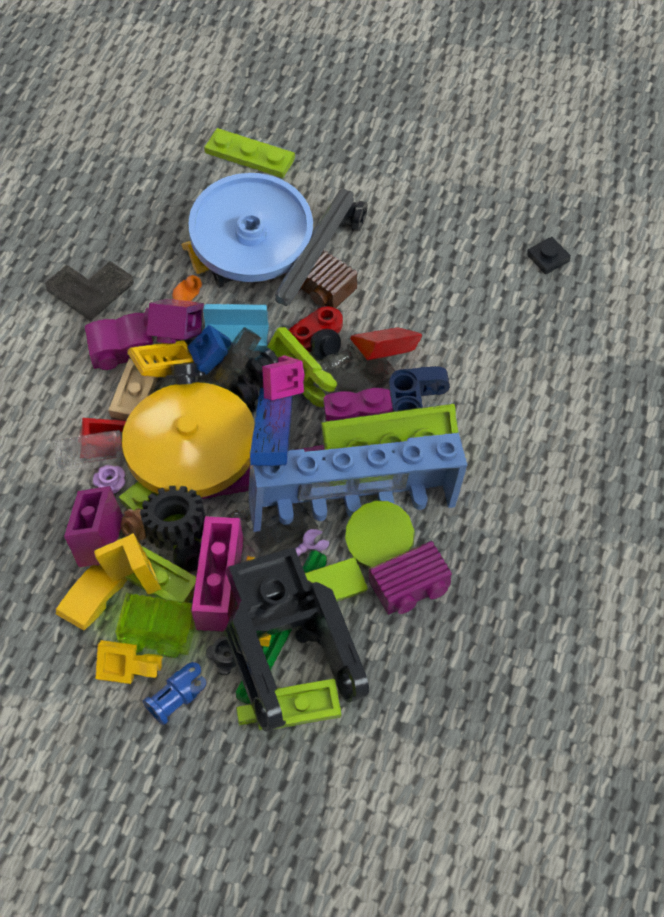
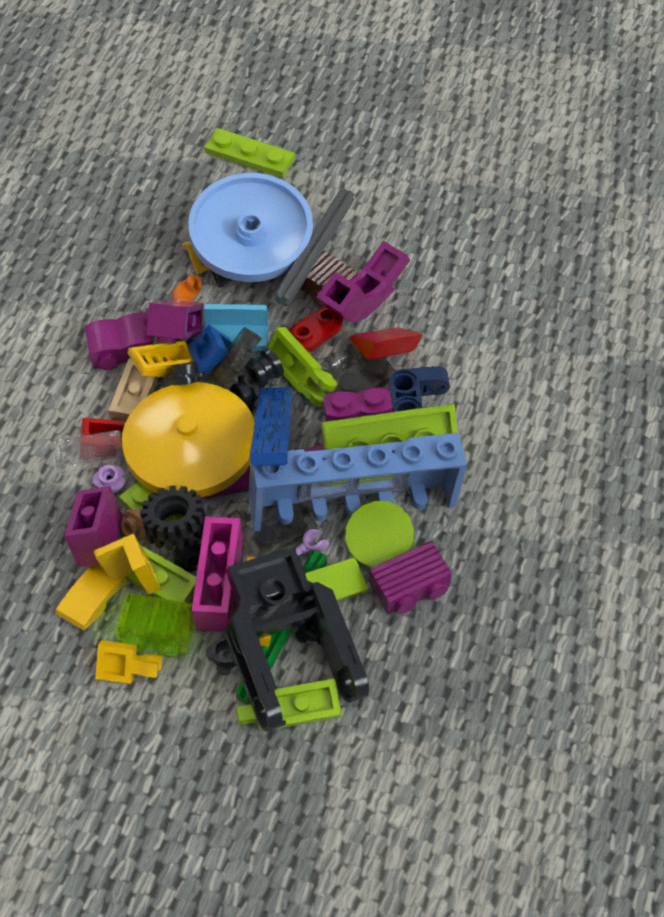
(90, 295): clear smoke plate -> none
(175, 693): blue piece -> none
(283, 378): dark pink bracket -> none
(325, 343): black plate -> none
(355, 215): black wheel -> none
(368, 289): none -> magenta arch
(548, 255): black plate -> none

